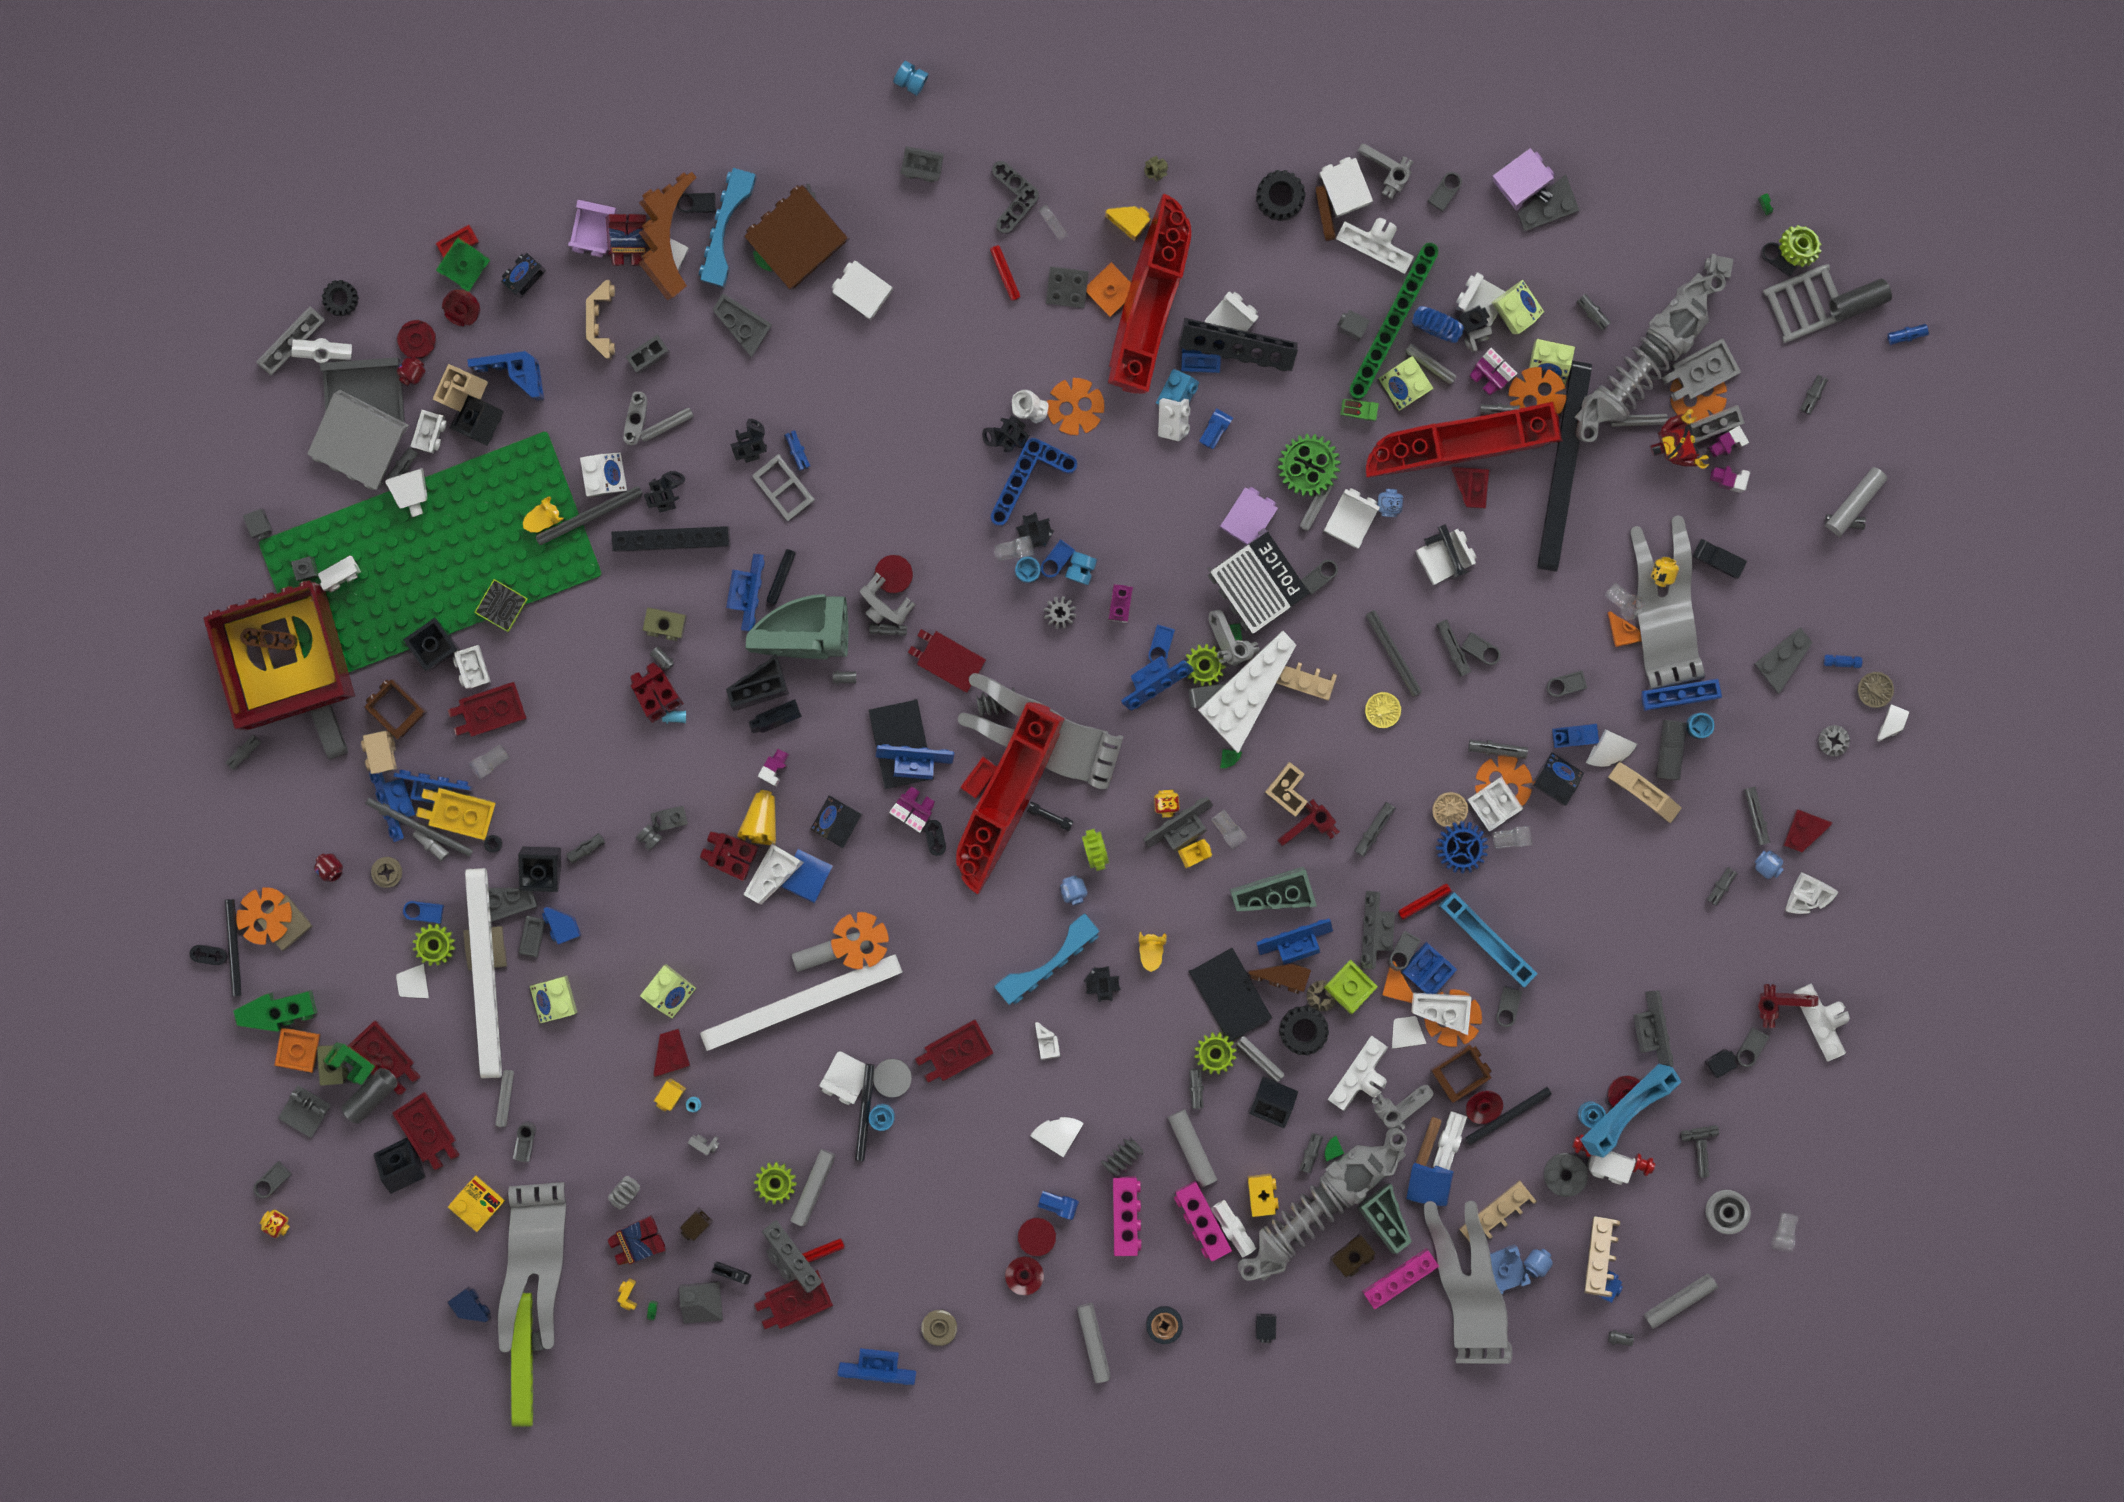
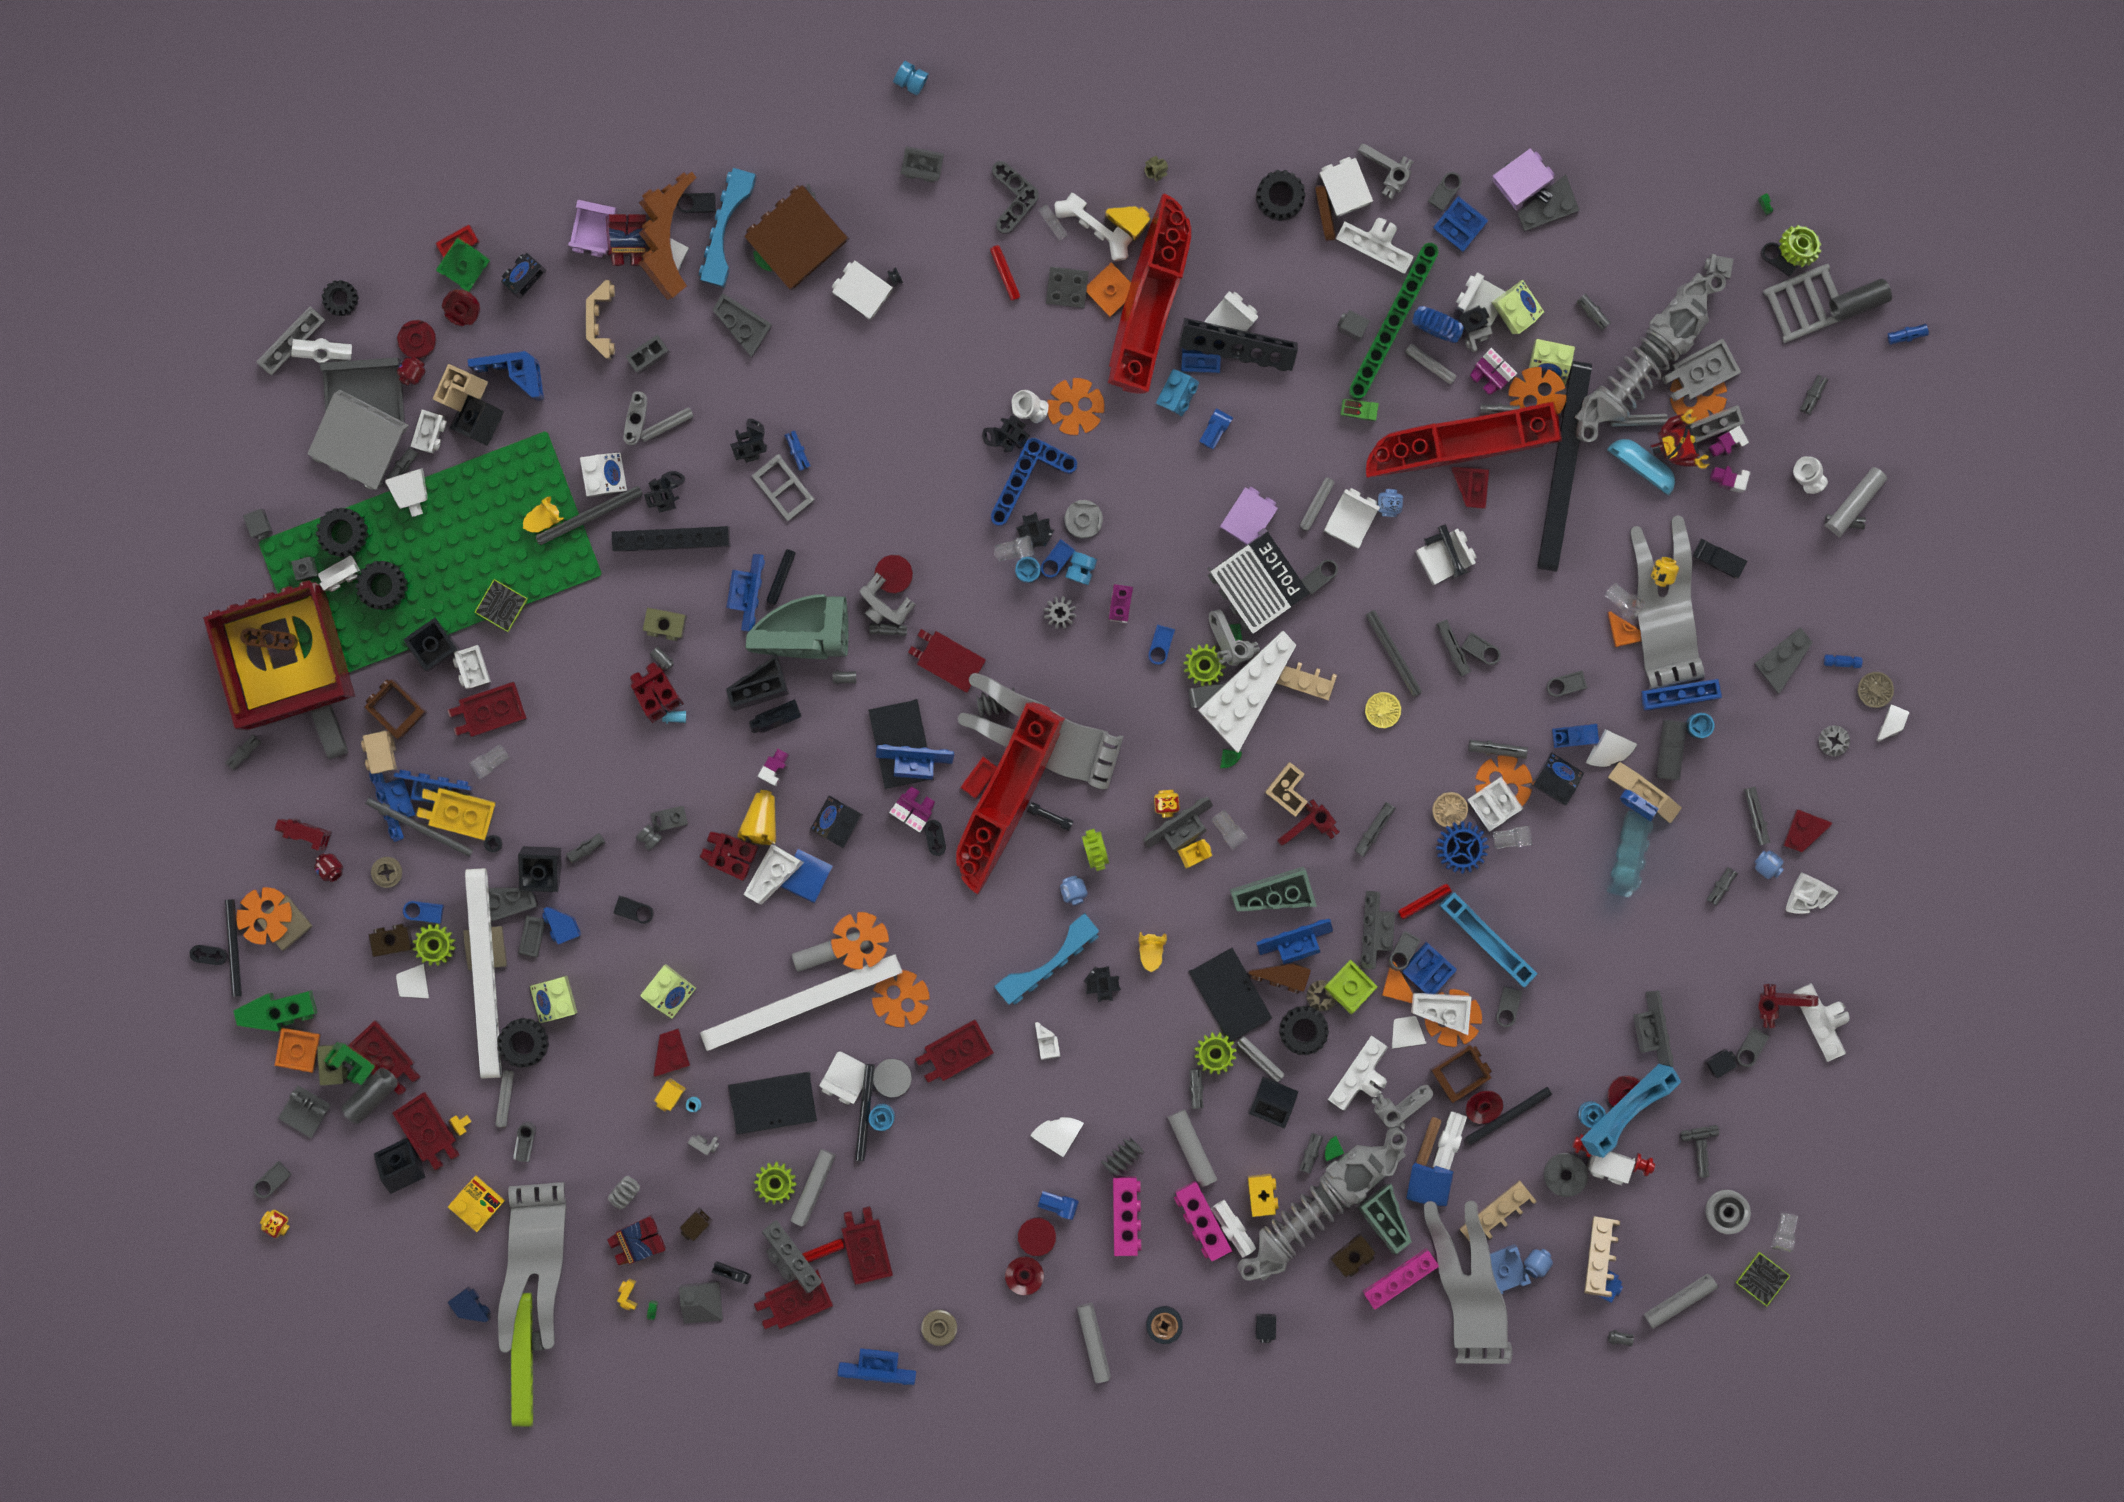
(302, 831): none -> dark red hips
(325, 532): none -> black tyre
(365, 580): none -> black tyre
(402, 936): none -> dark brown brick
(431, 845): light grey pin -> none
(458, 1125): none -> yellow tile
(506, 1042): none -> black tyre
(628, 909): none -> black piece
(777, 1100): none -> black container
(866, 1248): none -> dark red tile
(895, 277): none -> black bush
(896, 1014): none -> orange piece
(1083, 519): none -> light grey tile
(1117, 240): none -> white plate
(1155, 679): blue bracket -> none
(1173, 419): white bracket -> none
(1301, 480): bright green gear -> none
(1405, 383): yellowish green slope -> none
(1460, 223): none -> blue slope
(1630, 854): none -> clear light blue wedge
(1638, 804): none -> blue piece
(1644, 464): none -> medium azure brick
(1762, 1278): none -> tile
(1809, 473): none -> white hair

